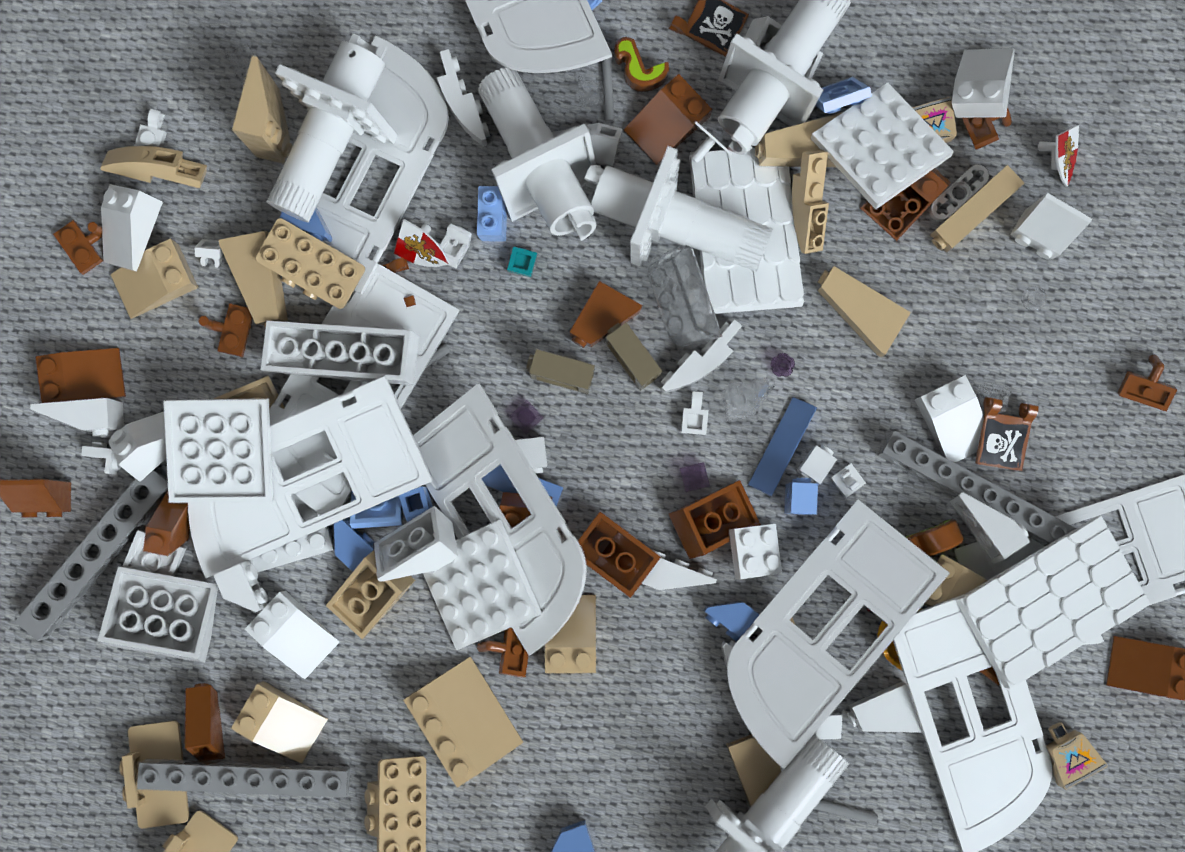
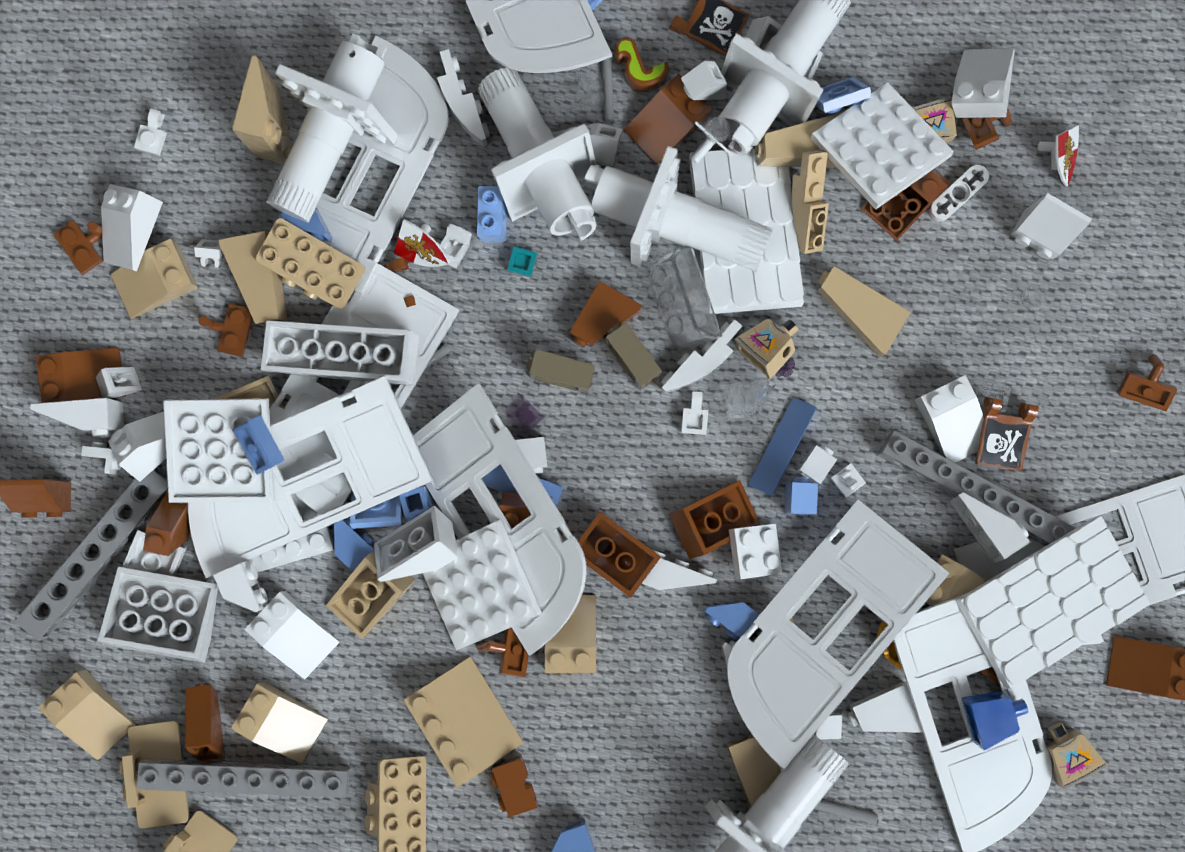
(87, 714): none -> tan slope
(117, 382): none -> white slope
(150, 162): tan slope -> none
(258, 444): none -> medium blue slope
(515, 794): none -> dark orange brick
(694, 477): clear purple plate -> none
(705, 82): none -> white slope
(717, 130): none -> clear plate
(768, 345): none -> tan torso
(938, 538): dark orange animal -> none
(976, 209): tan slope -> none
(993, 717): none -> blue torso

